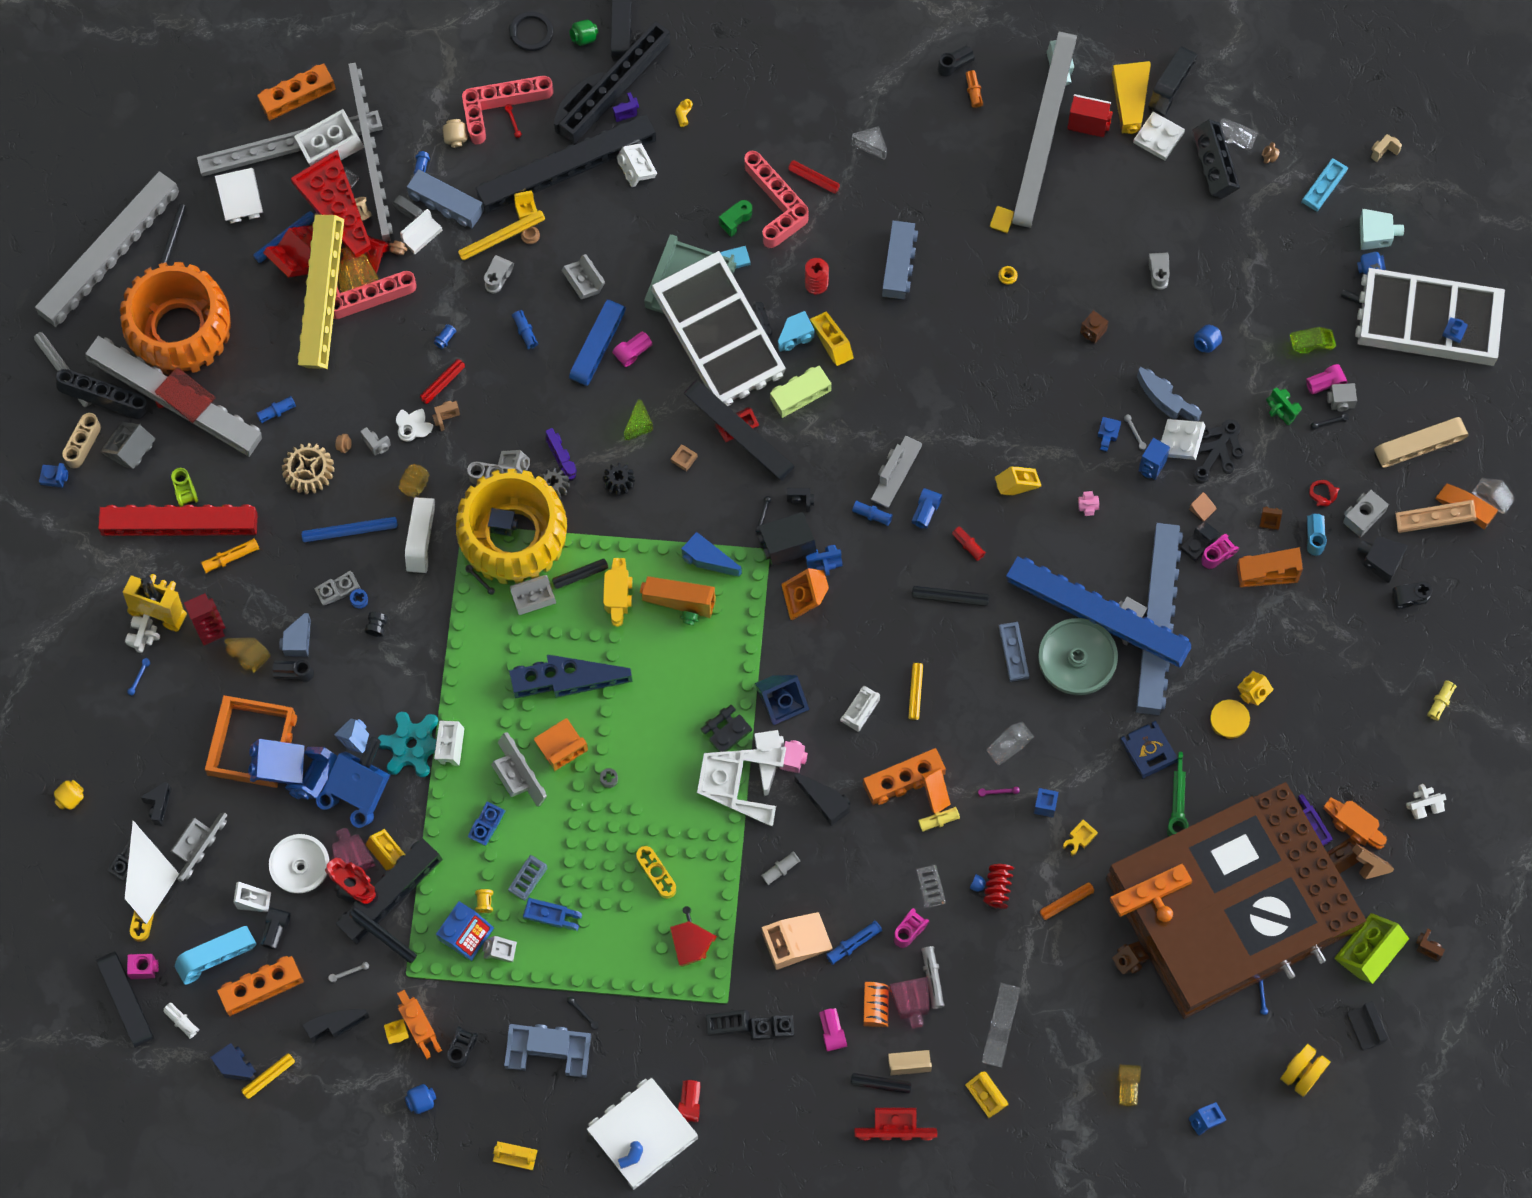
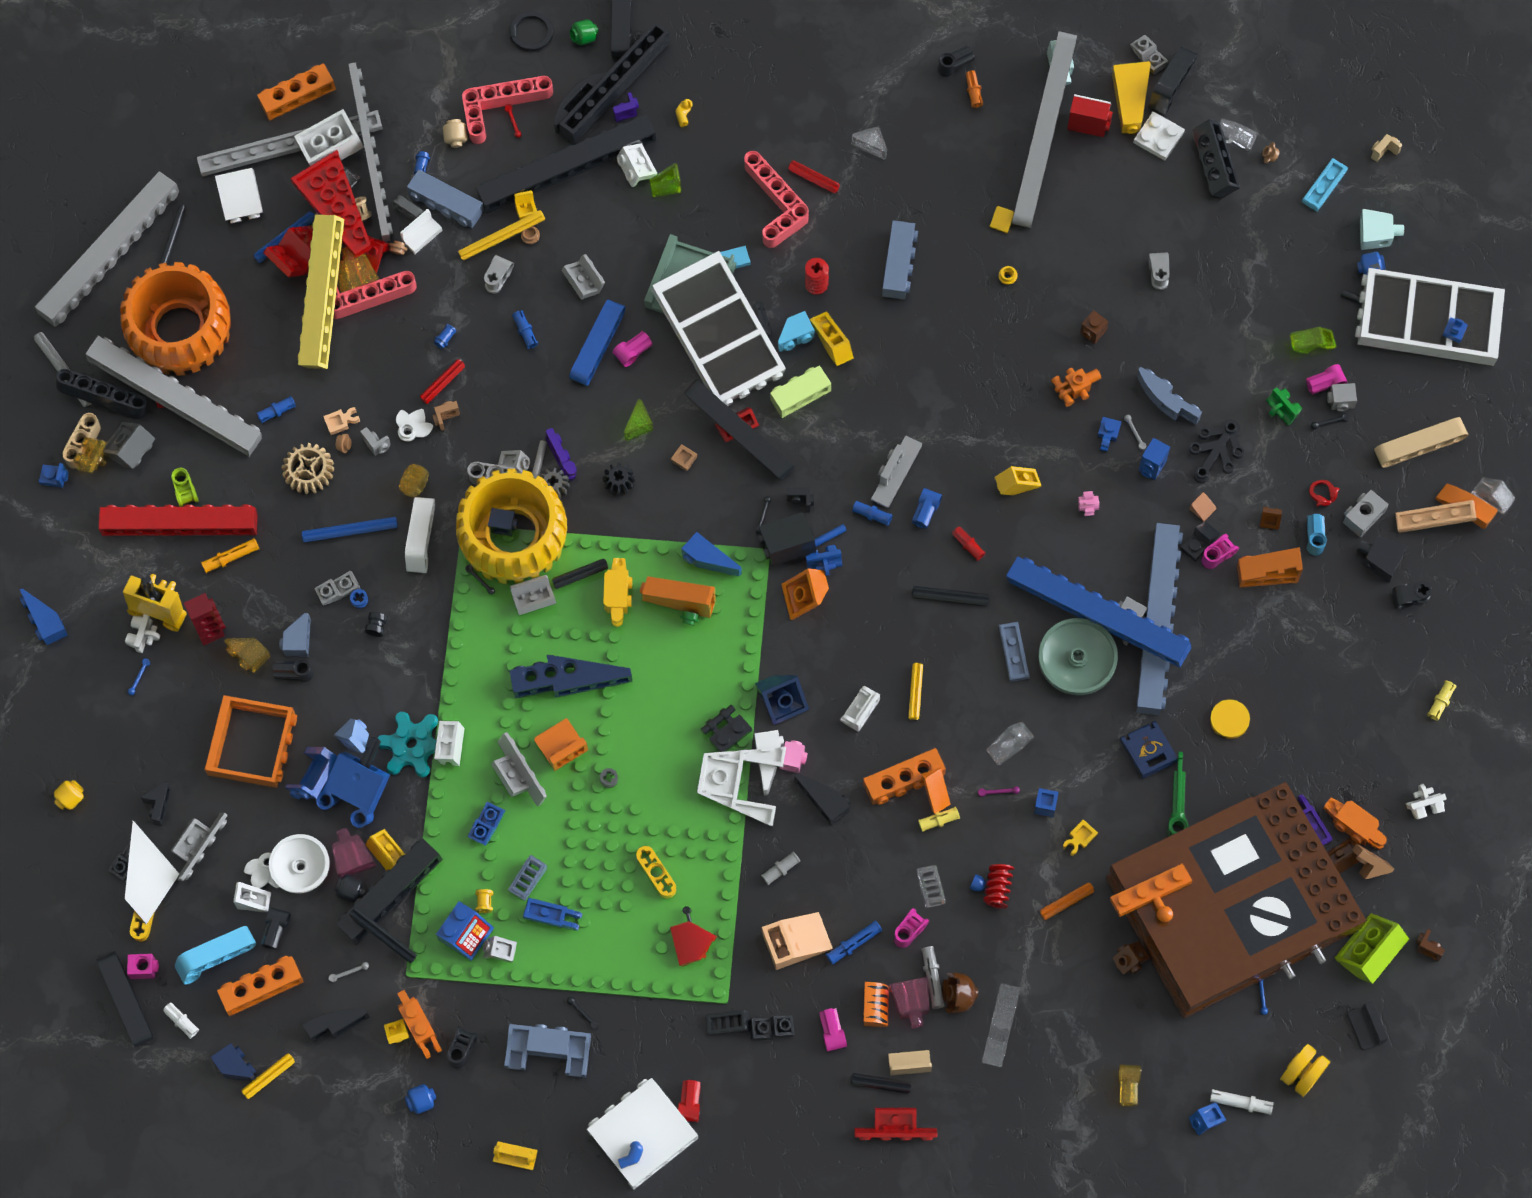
(46, 619): none -> blue slope
(92, 457): none -> clear yellow hips
(185, 395): clear red piece -> none
(260, 872): none -> white plate
(276, 762): panel -> none
(338, 421): none -> light nougat plate
(340, 871): red piece -> none
(539, 458): none -> light grey bar
(666, 182): none -> clear neon green slope
(734, 216): green leg -> none
(829, 535): none -> blue bar
(958, 992): none -> reddish brown cylinder
(986, 1094): yellow slope -> none
(1076, 383): none -> orange piece
(1147, 51): none -> light grey slope
(1183, 438): white plate -> none
(1207, 338): blue head -> none
(1243, 1102): none -> white pin
(1254, 688): yellow brick -> none

